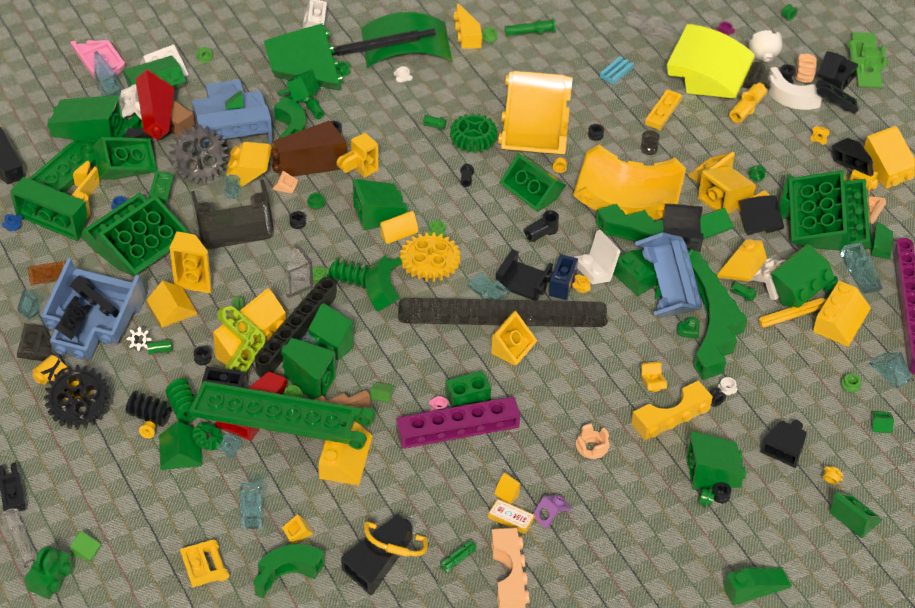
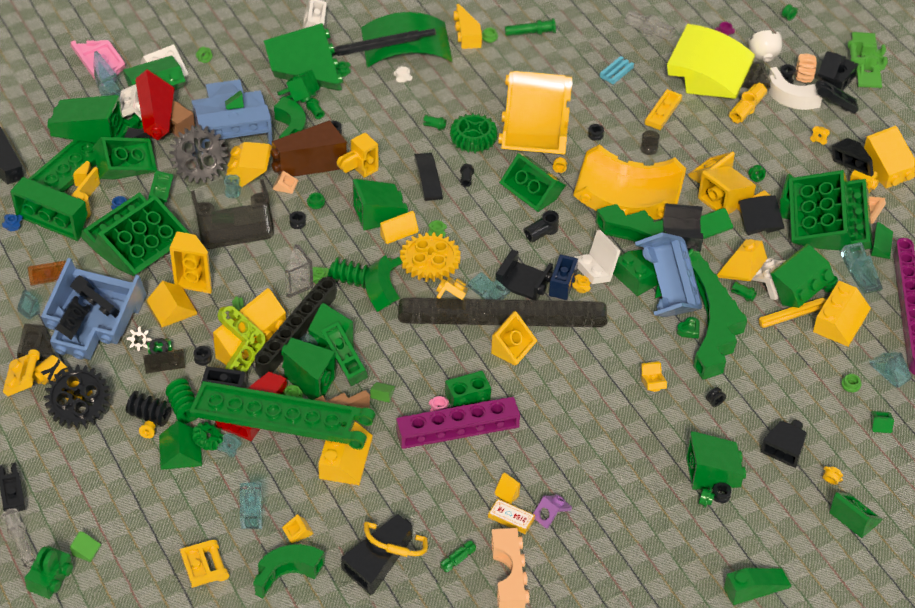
(21, 373): none -> yellow plate
(152, 346): none -> black bush
(164, 361): none -> clear smoke hinge
(344, 353): none -> green slope
(428, 176): none -> black slope
(455, 287): none -> yellow bracket
(588, 435): light nougat piece -> none
(652, 421): yellow arch -> none
(728, 386): white plate -> none

